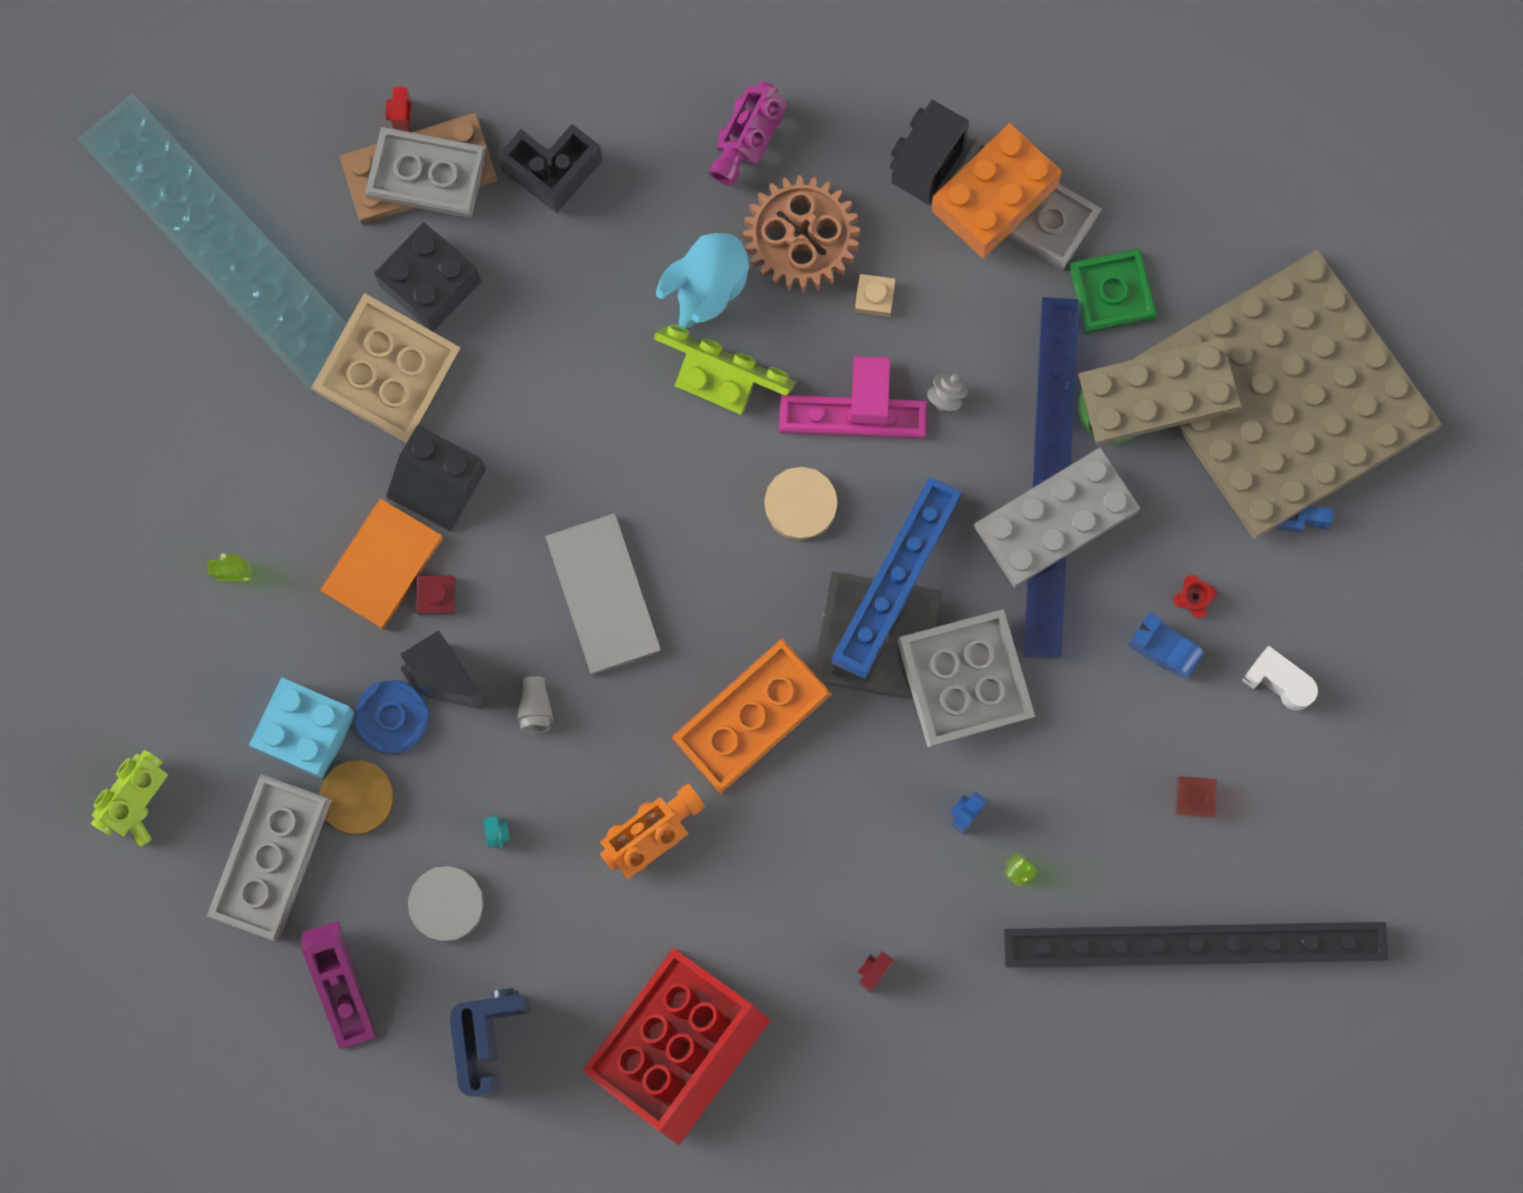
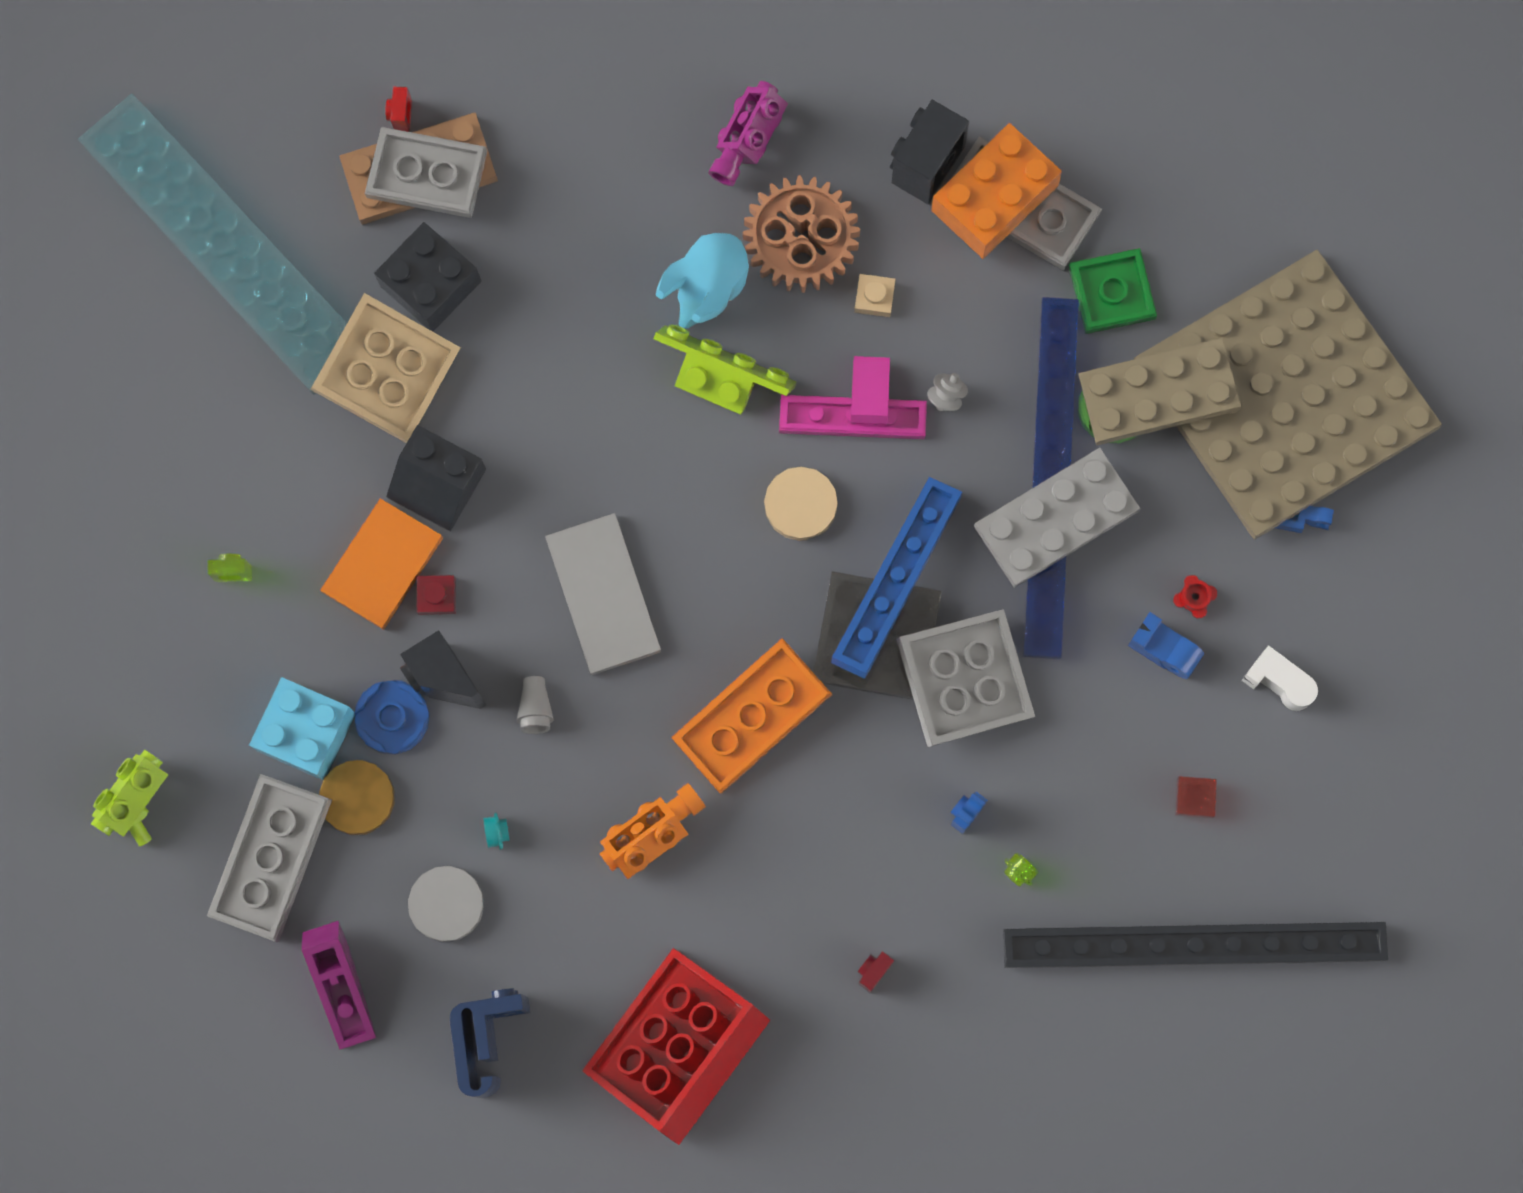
(555, 172): black brick -> none

